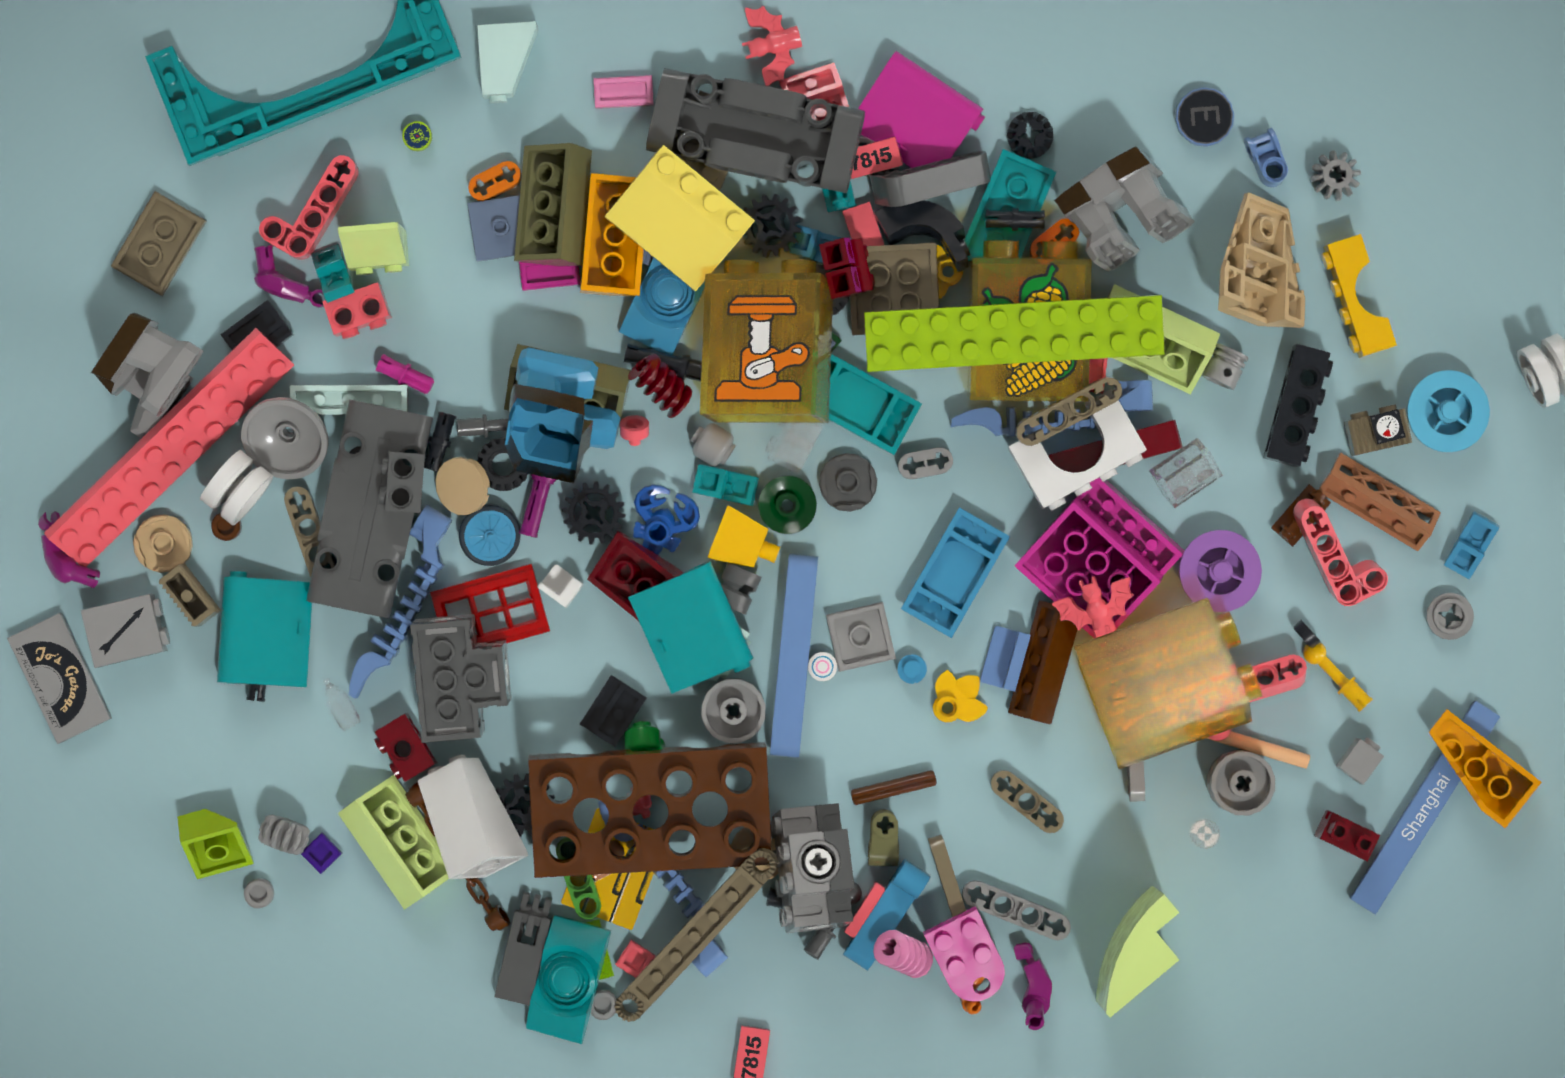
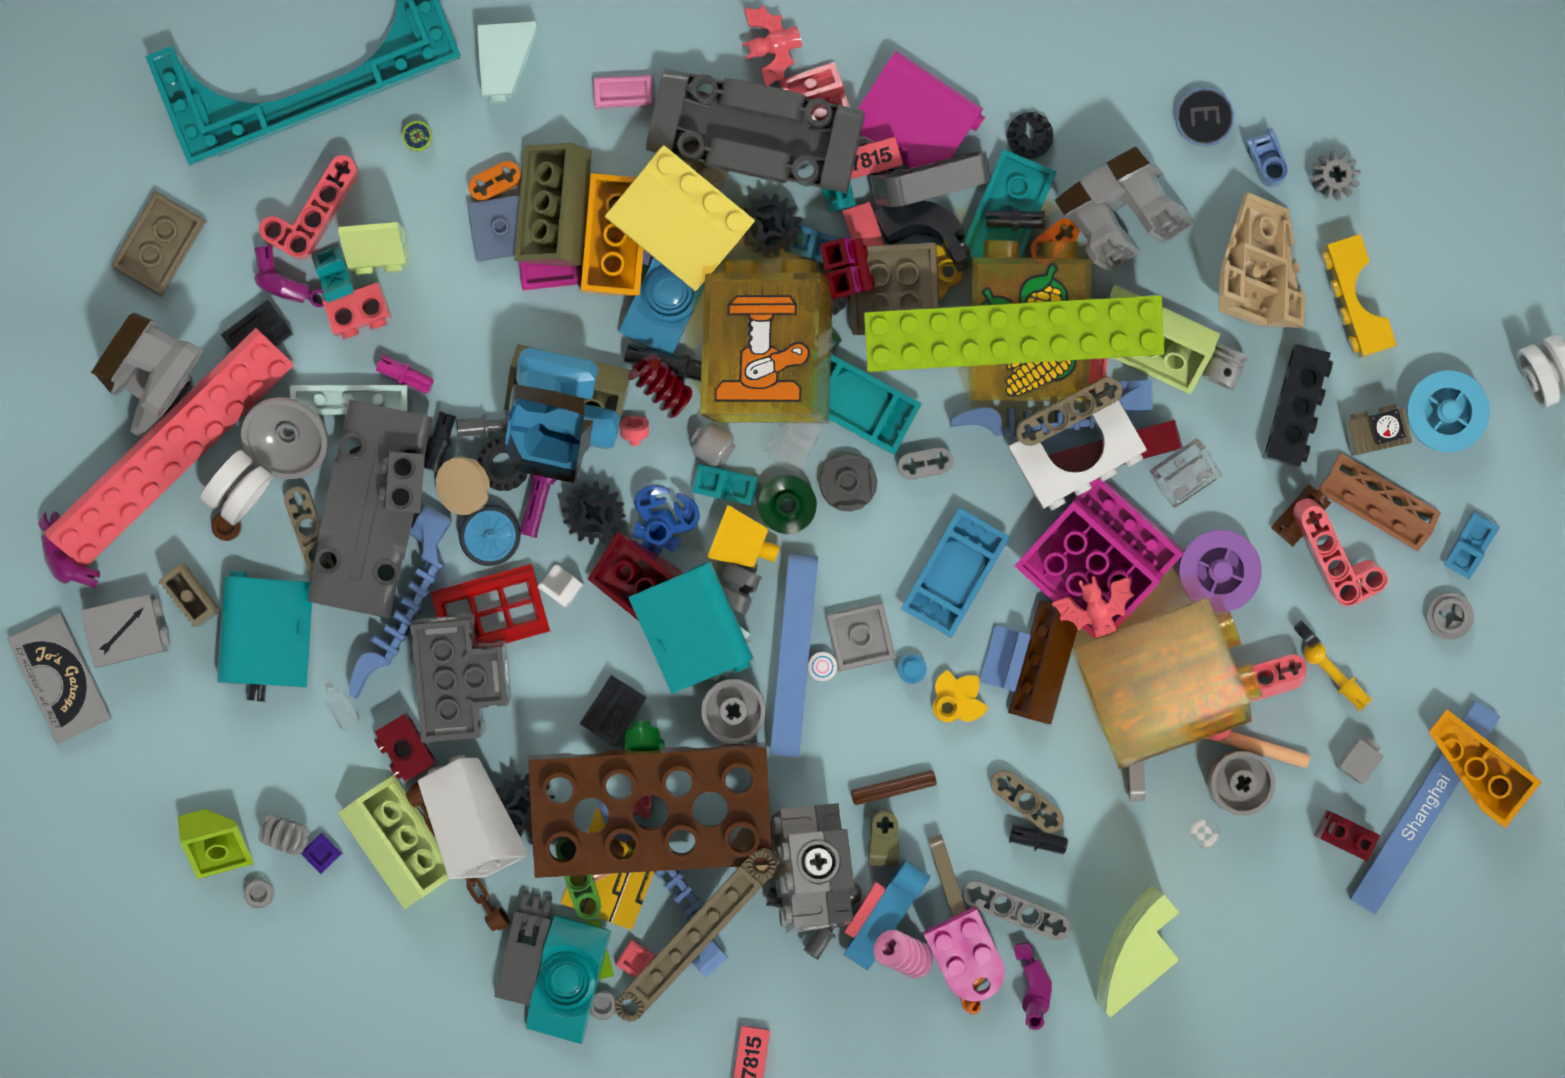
(162, 543): tan tile -> none
(1038, 839): none -> black axle

